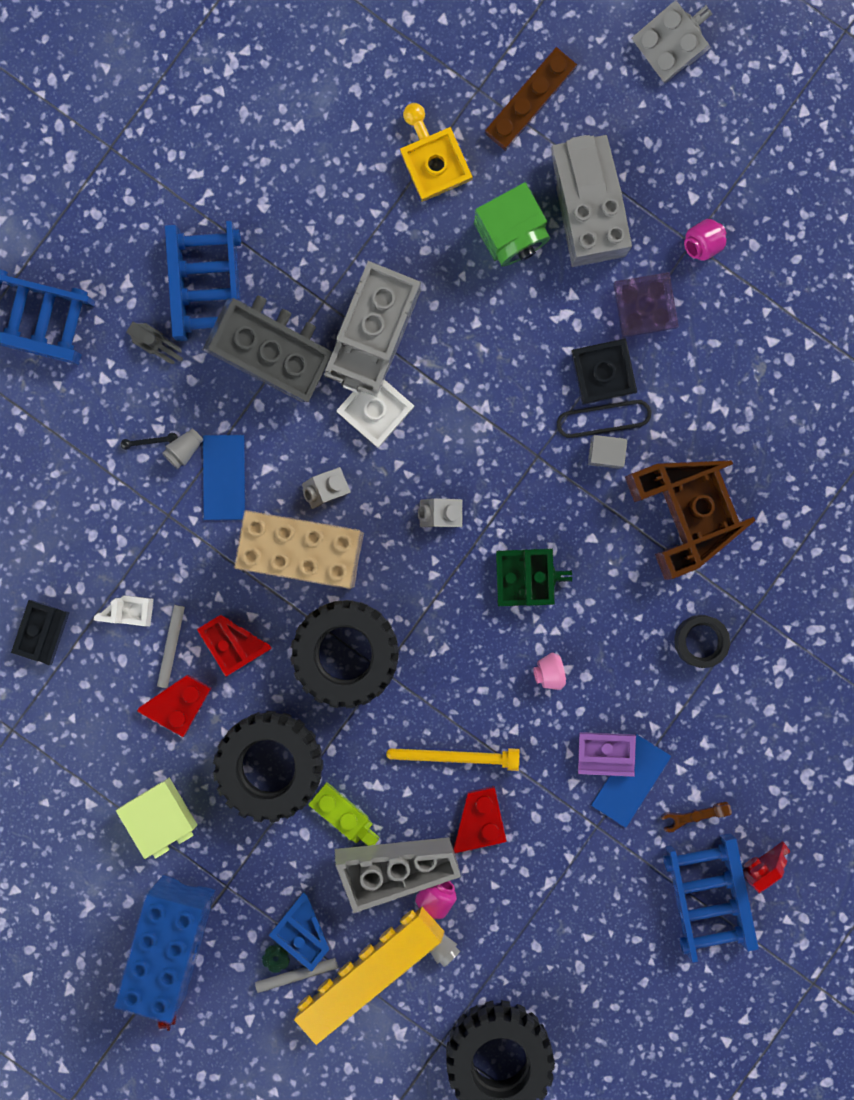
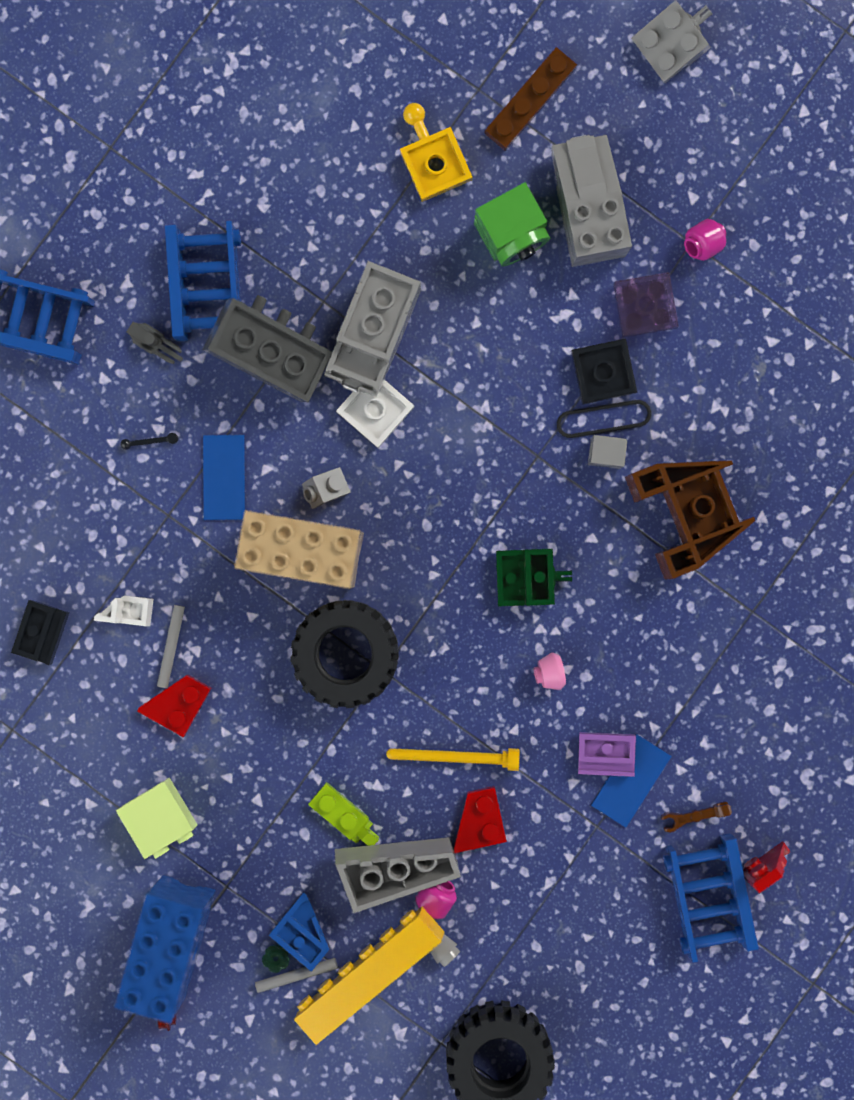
(182, 449): light grey cone -> none
(231, 644): red wing -> none
(245, 796): black tyre -> none
(440, 513): light grey bracket -> none
(723, 641): black tyre -> none

